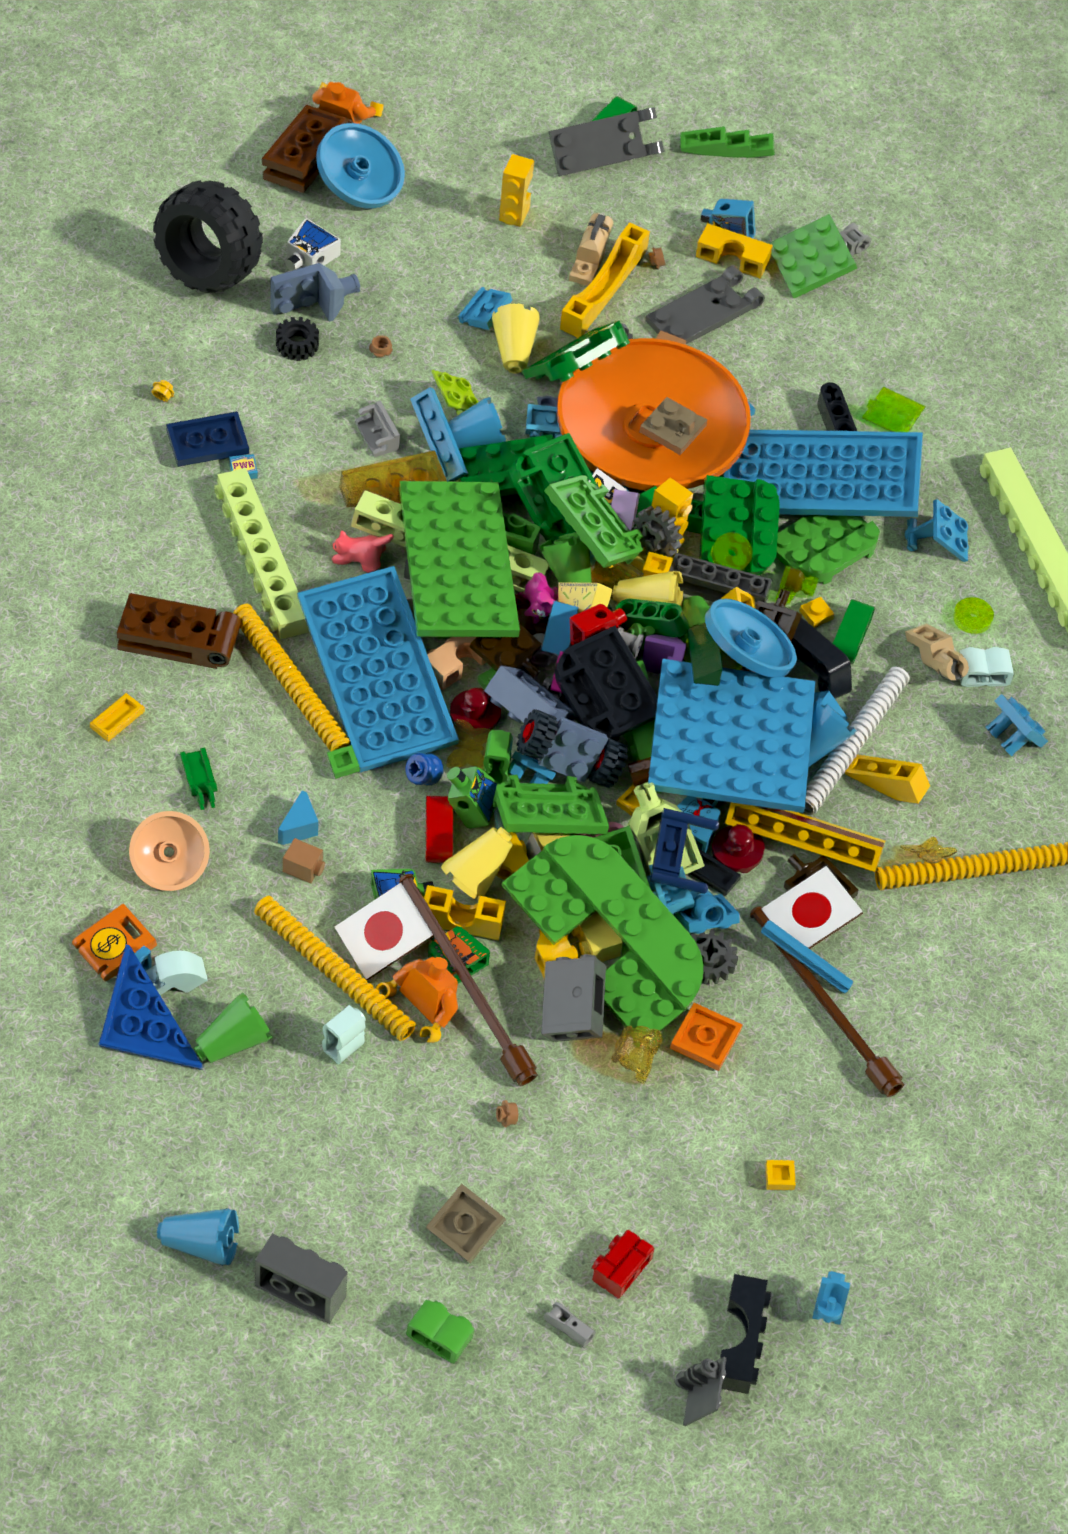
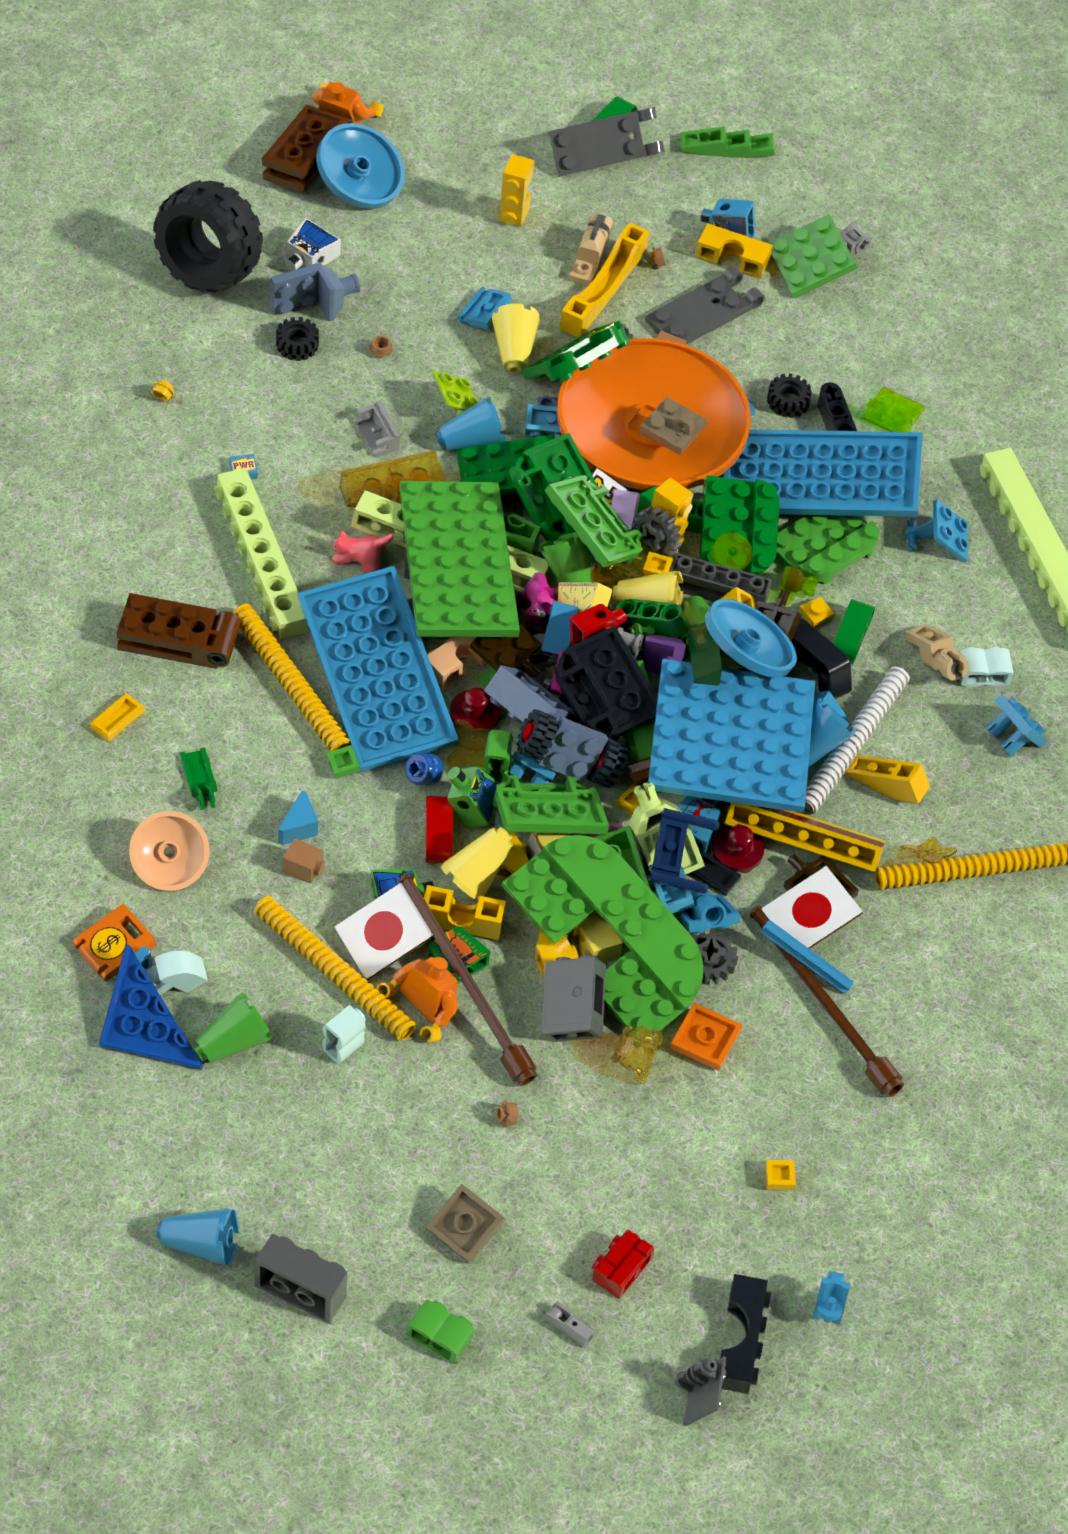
(207, 438): dark blue plate -> none
(439, 434): dark azure plate -> none
(787, 405): none -> black tyre
(972, 624): clear neon green piece -> none

